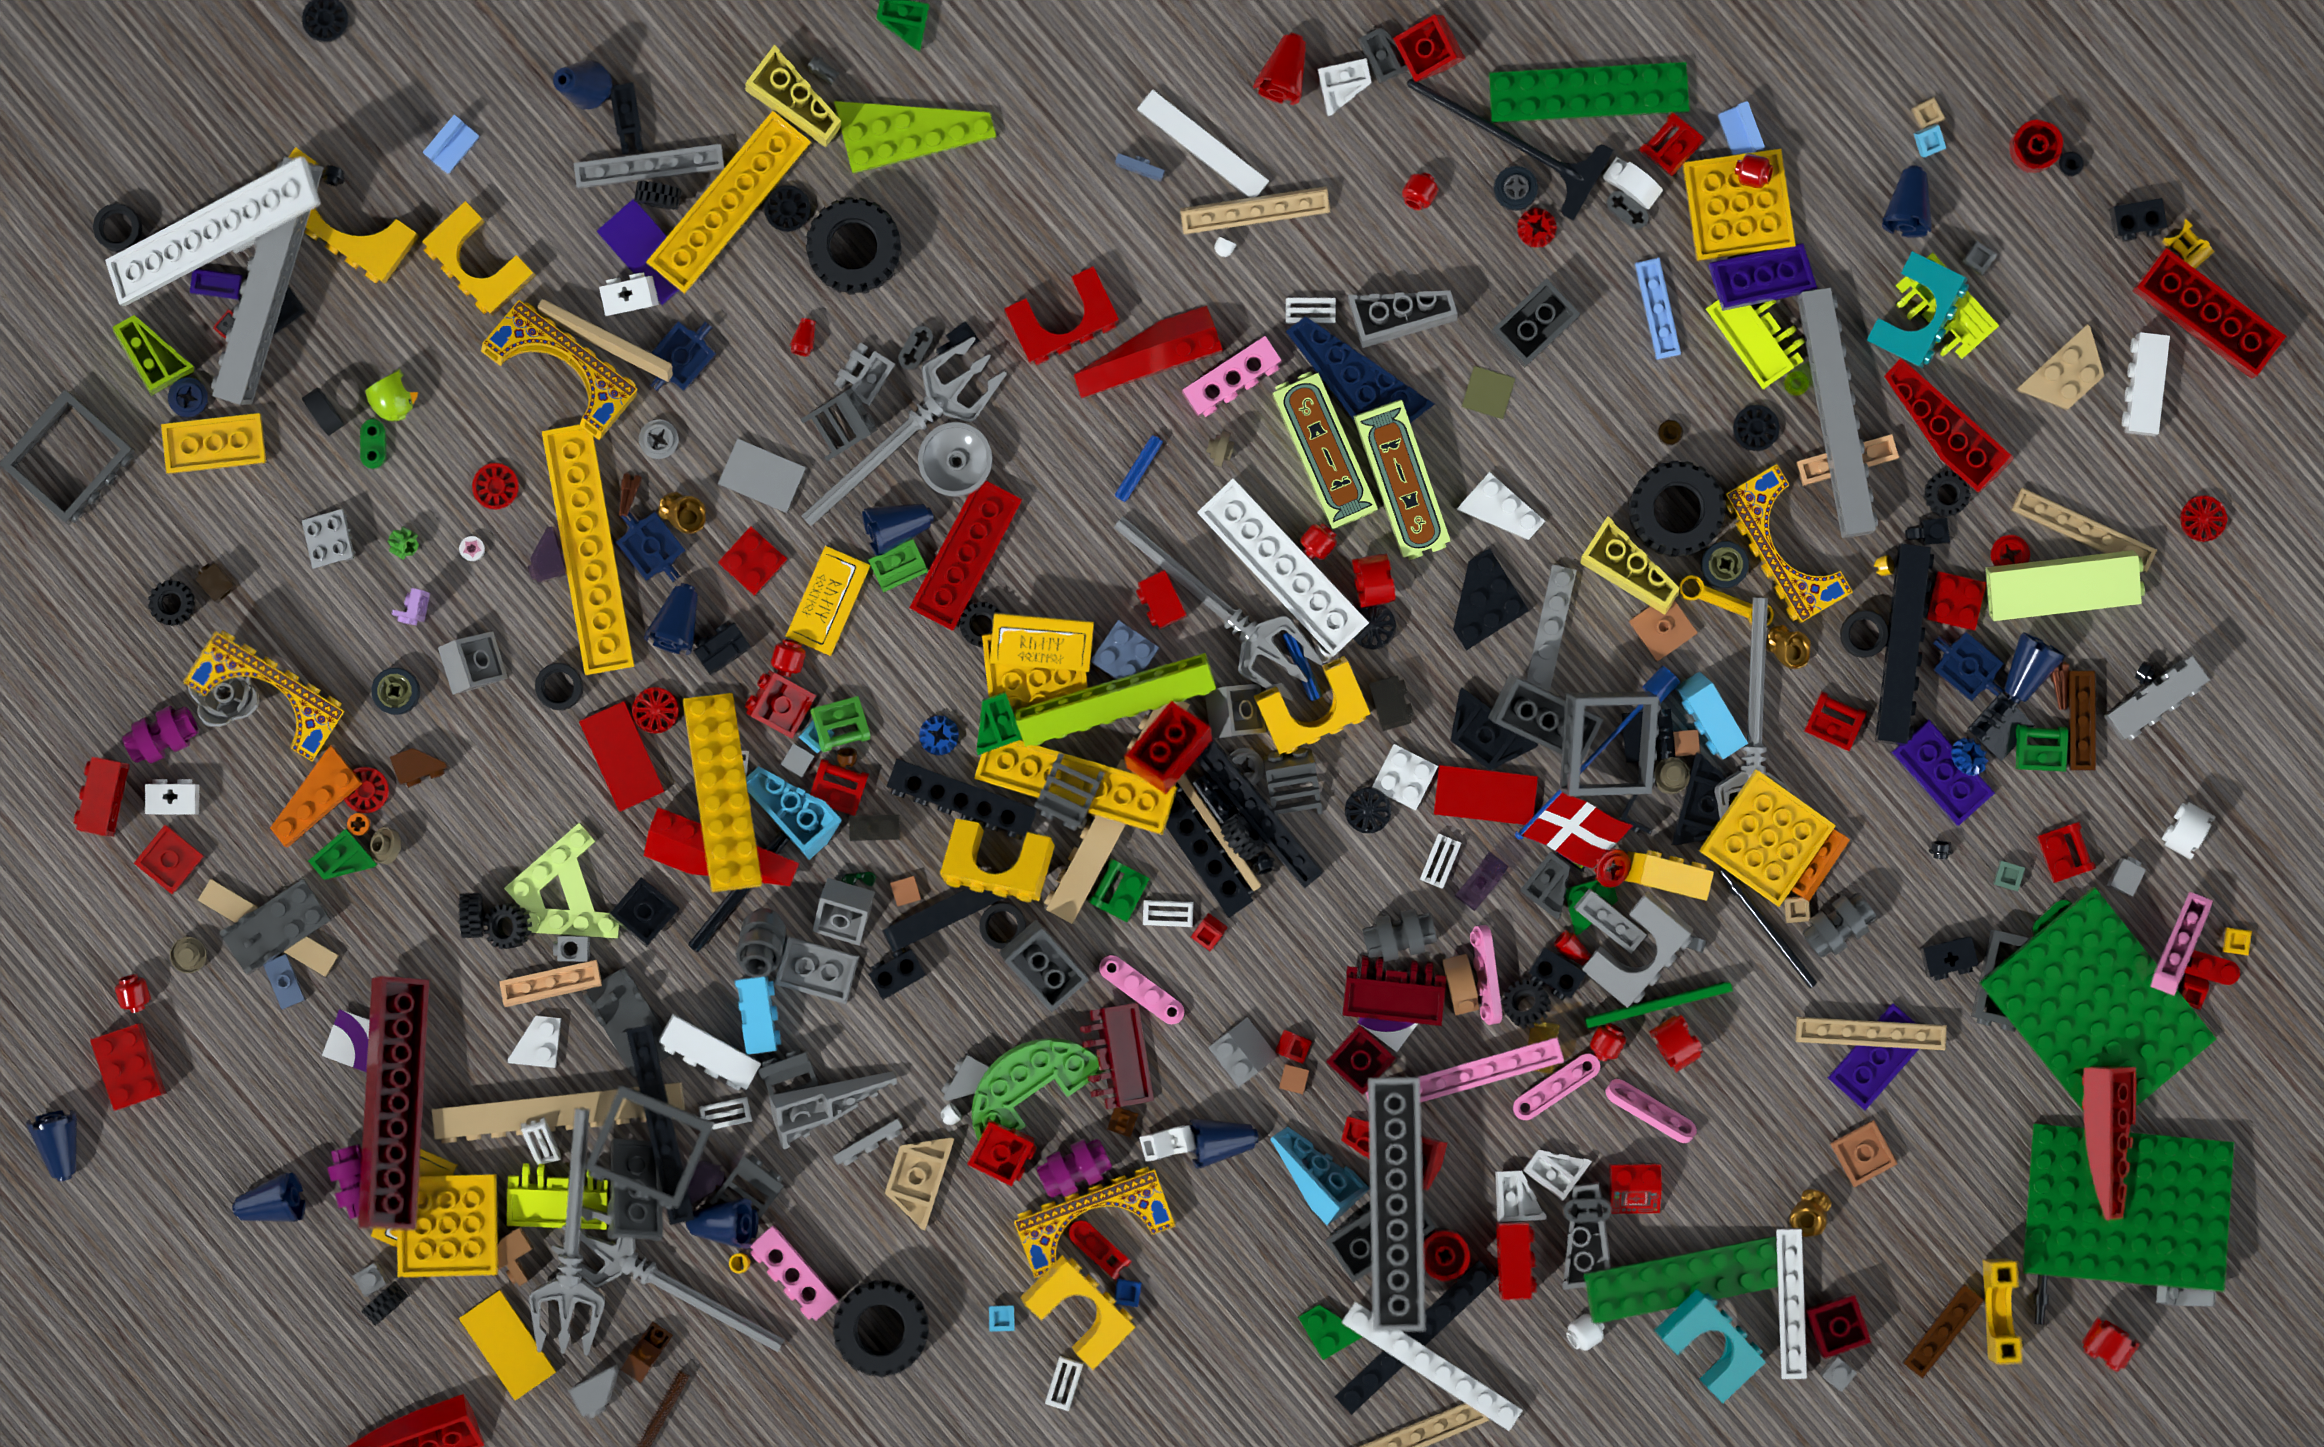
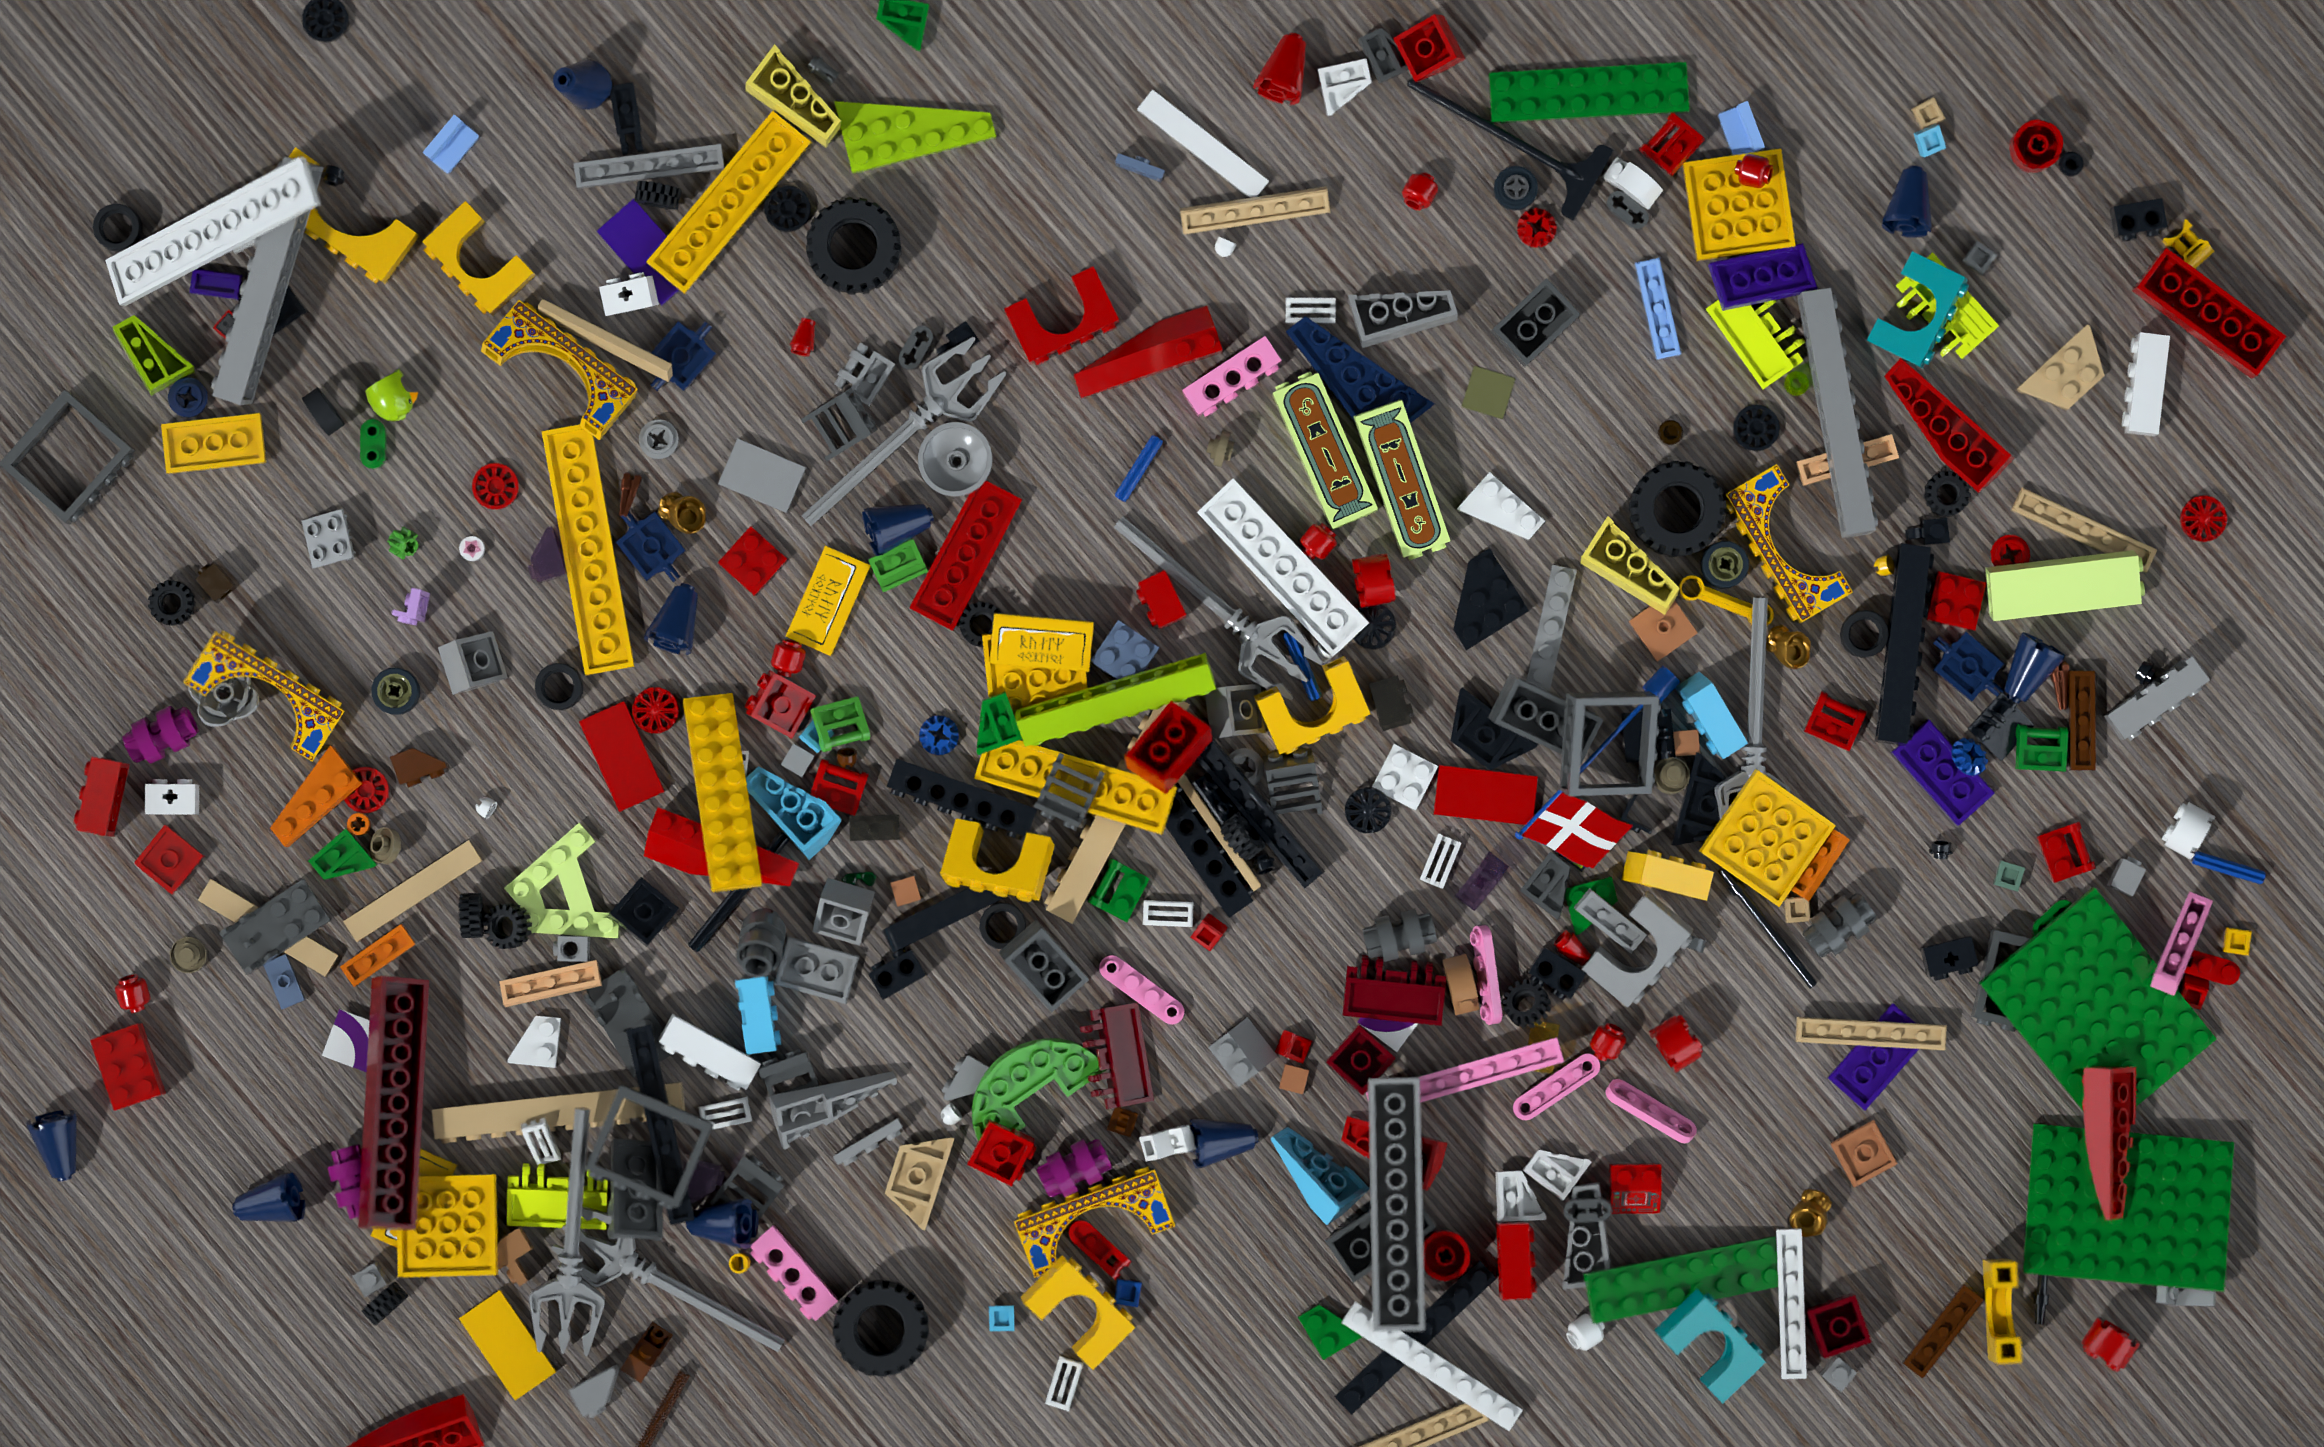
(377, 955): none -> orange plate
(413, 891): none -> tan tile
(487, 807): none -> white hinge
(721, 648): black brick -> none
(1618, 873): red gear -> none
(1658, 1004): green tile -> none
(2228, 867): none -> blue axle

